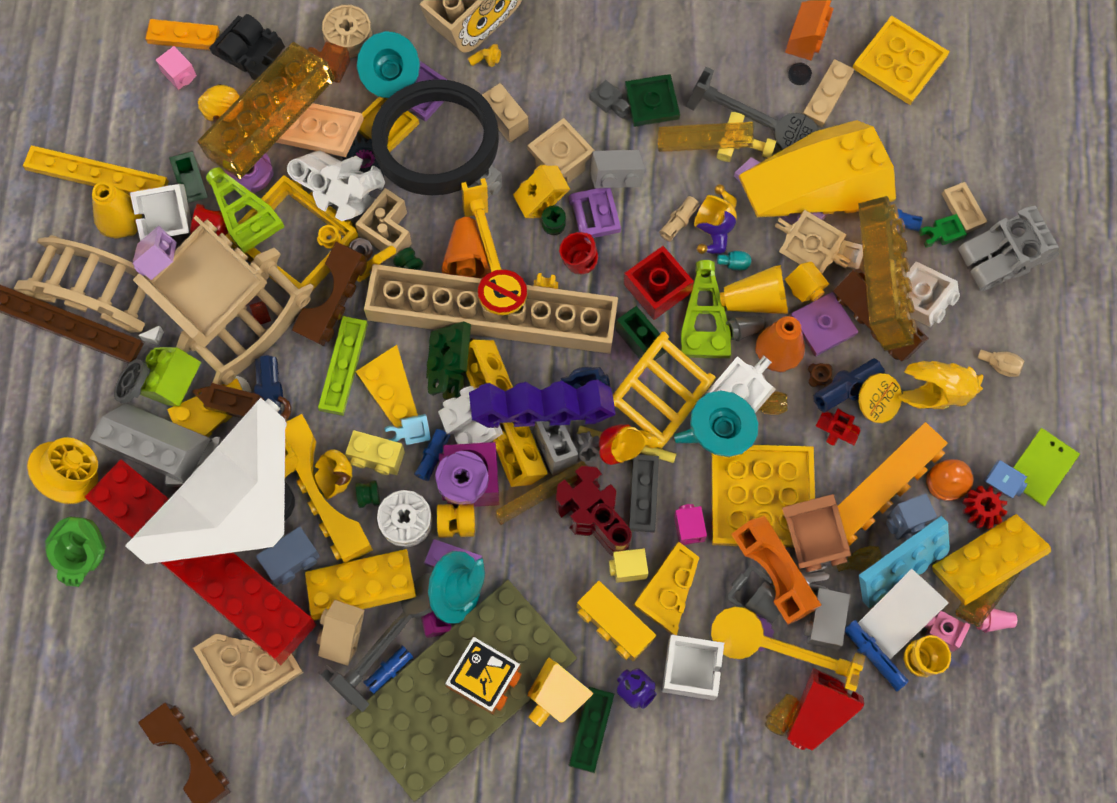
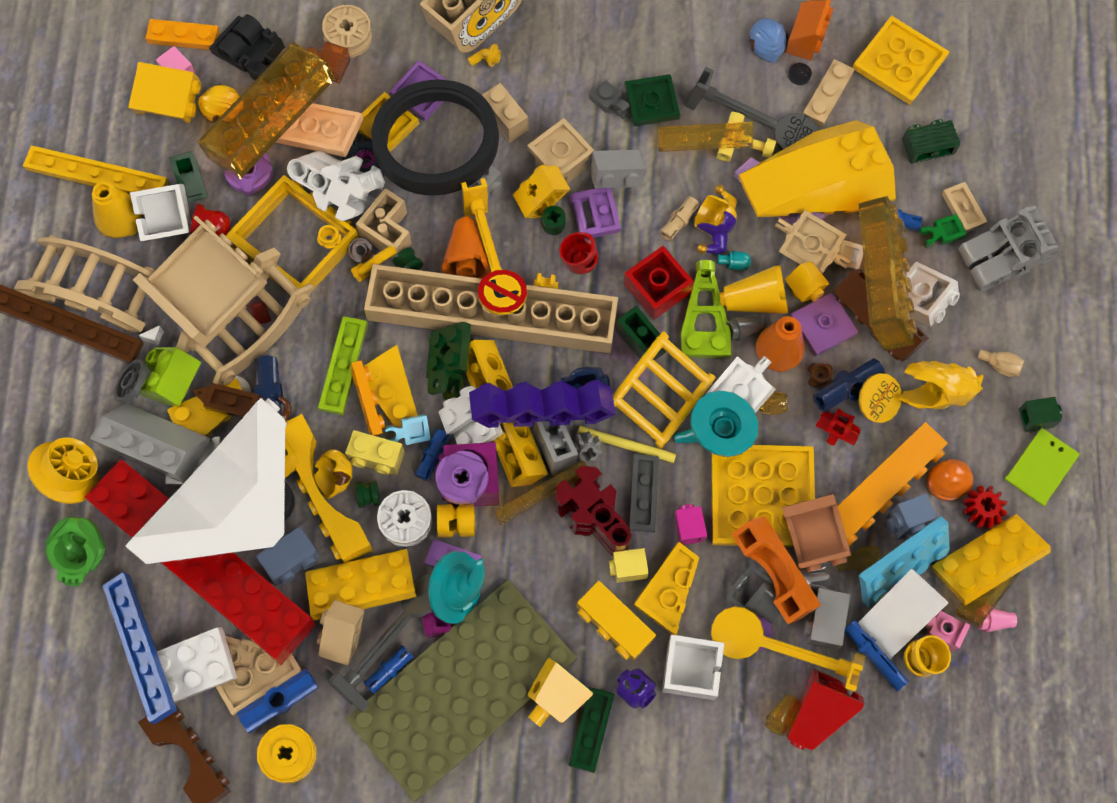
(139, 648): none -> plate
(154, 253): lavender brick -> none
(164, 92): none -> yellow panel
(197, 664): none -> white plate
(256, 228): lime plate -> none
(262, 709): none -> blue piece
(270, 753): none -> yellow wheel
(319, 321): reddish brown arch -> none
(367, 398): none -> light orange plate
(387, 63): teal piece -> none
(484, 676): piece -> none
(625, 443): yellow hair -> none
(768, 39): none -> medium blue hair
(931, 141): none -> dark green brick
(1006, 479): medium blue brick -> none
(1040, 413): none -> dark green brick

